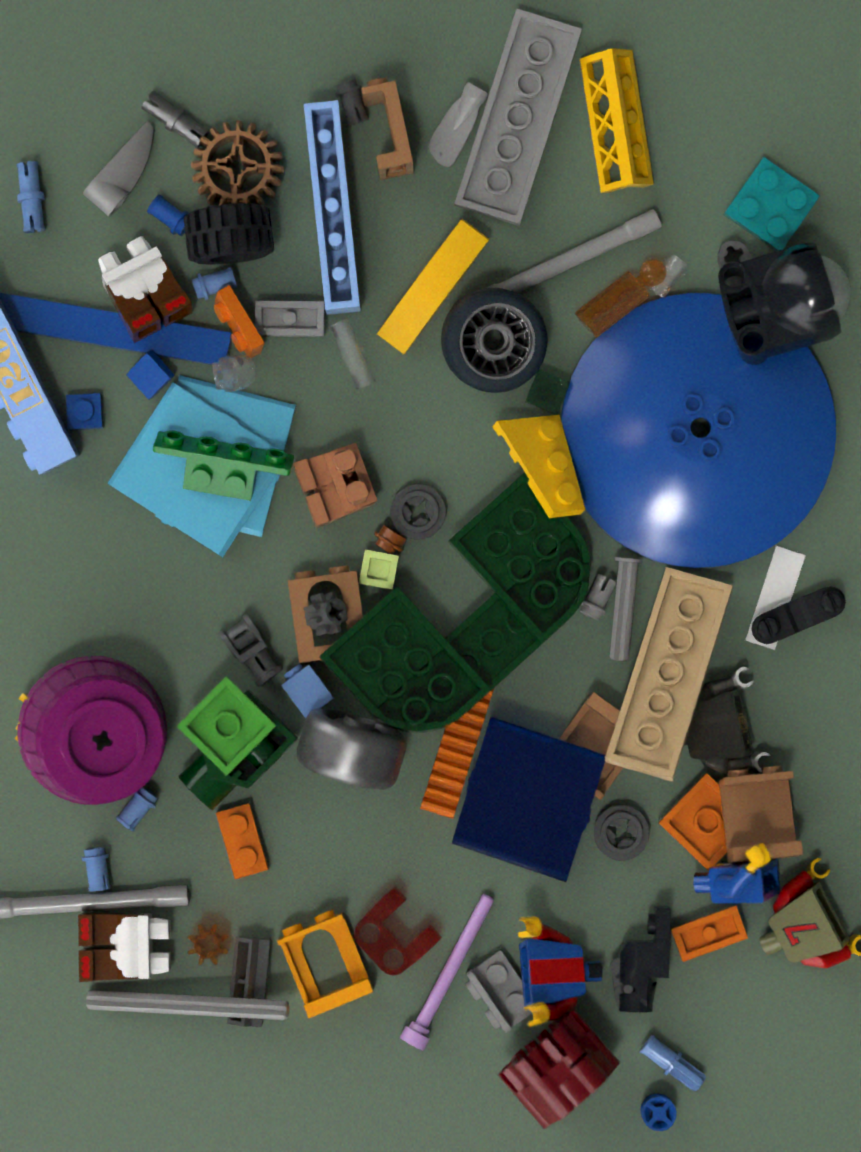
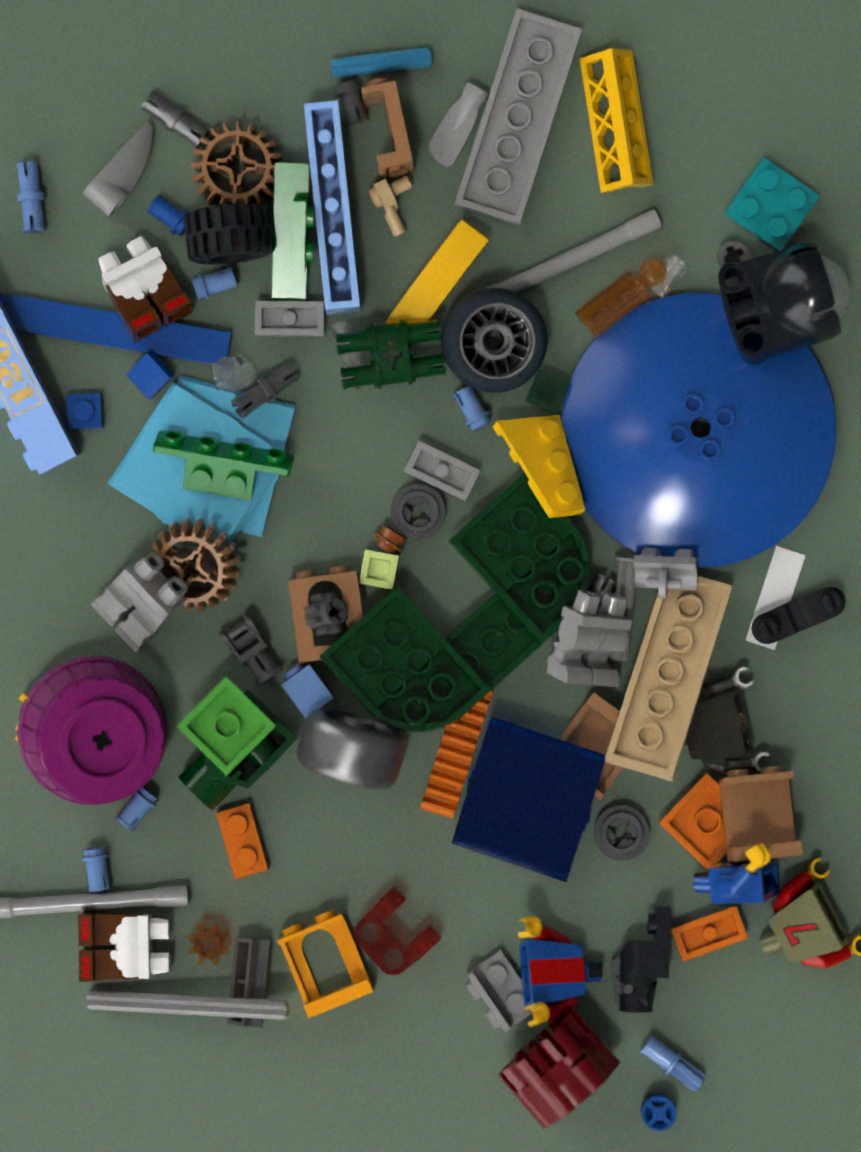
(151, 594): none -> light grey hips
(219, 574): none -> medium nougat gear
(244, 332): orange plate -> none
(264, 390): none -> flat silver pin
(290, 231): none -> bracket
(335, 485): nougat hips -> none
(379, 370): none -> dark green pin
(381, 62): none -> dark azure axle
(384, 196): none -> tan piece
(417, 1031): lavender piece -> none
(442, 471): none -> light grey plate
(472, 408): none -> medium blue pin
(588, 640): none -> light grey hips
(664, 571): none -> light grey hips

